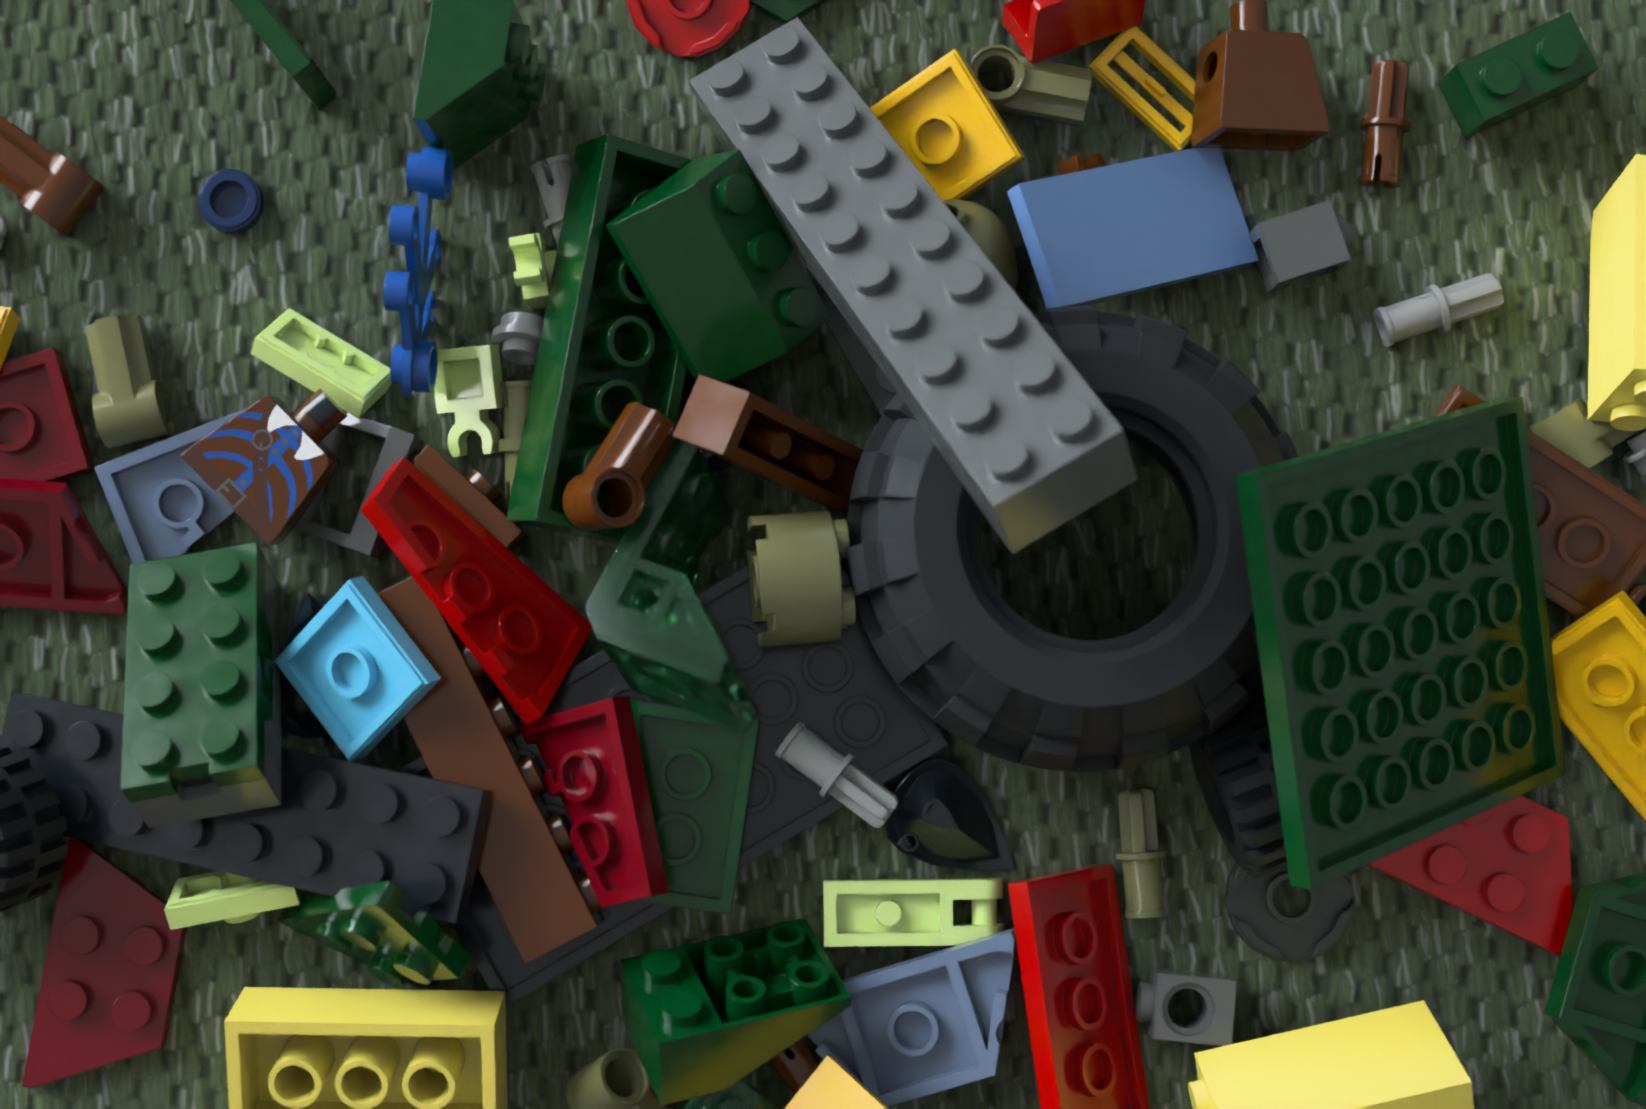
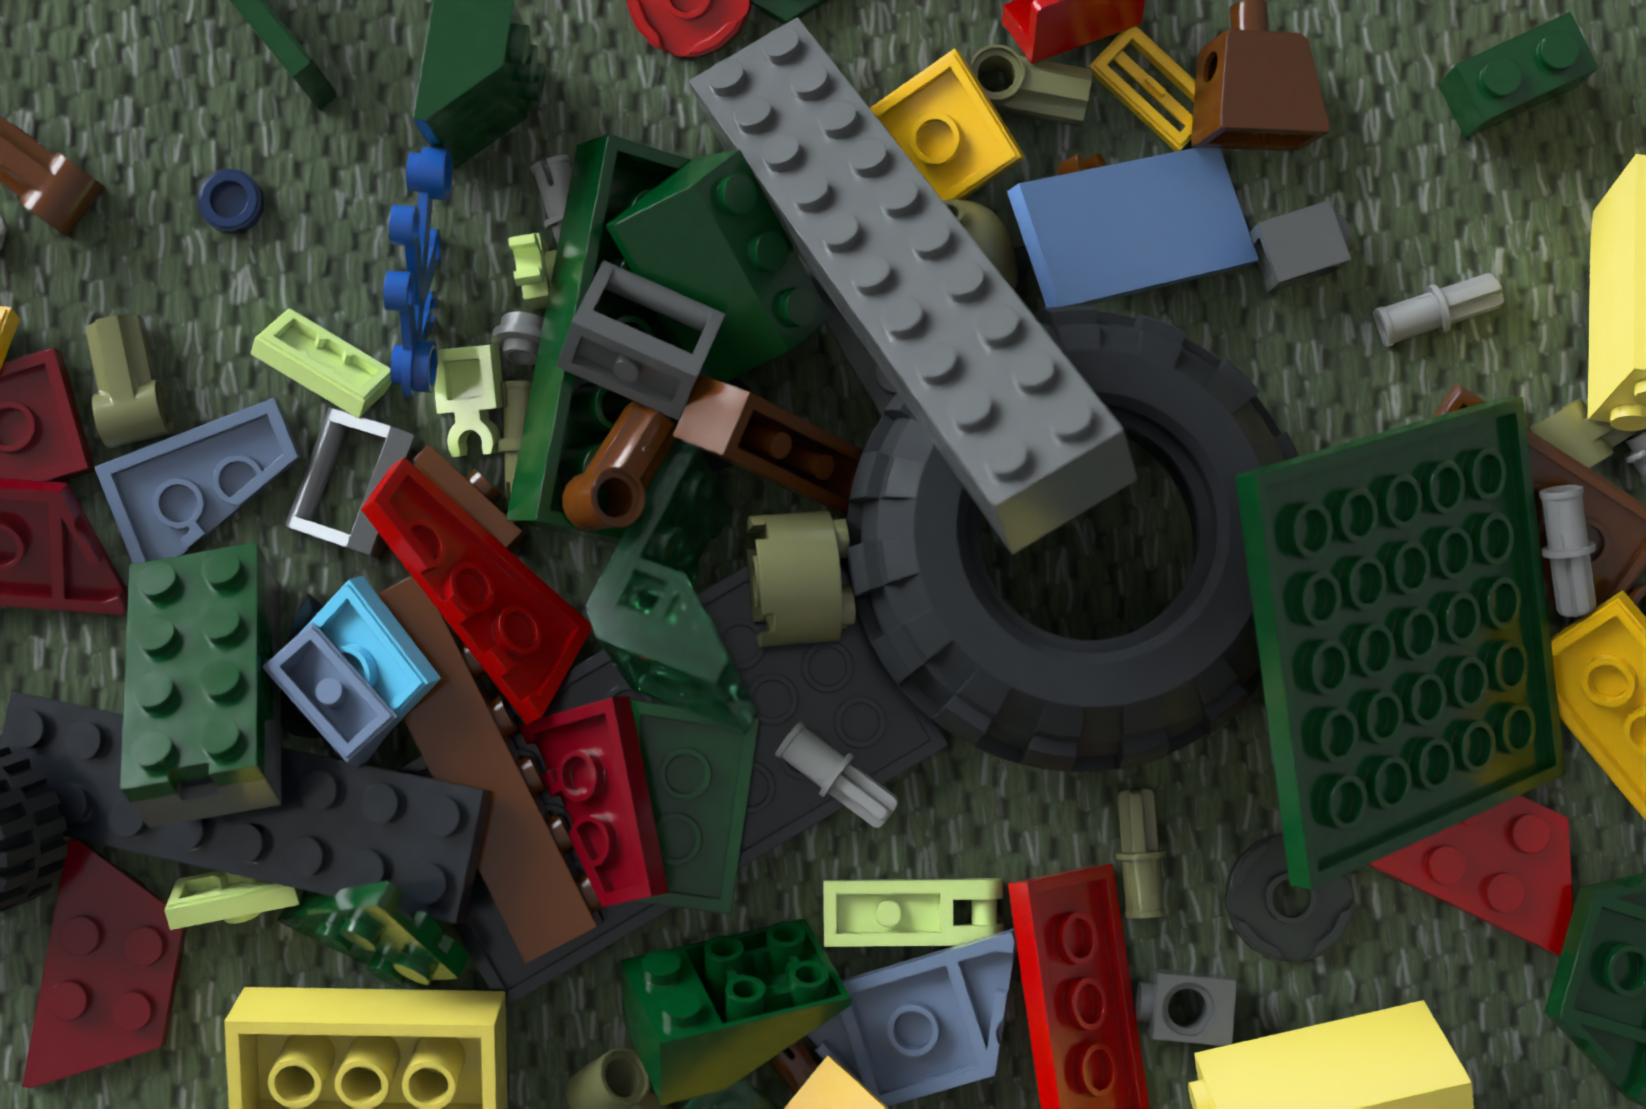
(270, 461): torso -> none
(332, 695): none -> sand blue slope
(632, 360): none -> dark grey tile
(947, 819): black piece -> none
(1241, 789): black tyre -> none
(1385, 124): reddish brown axle -> none
(1568, 549): none -> light grey axle

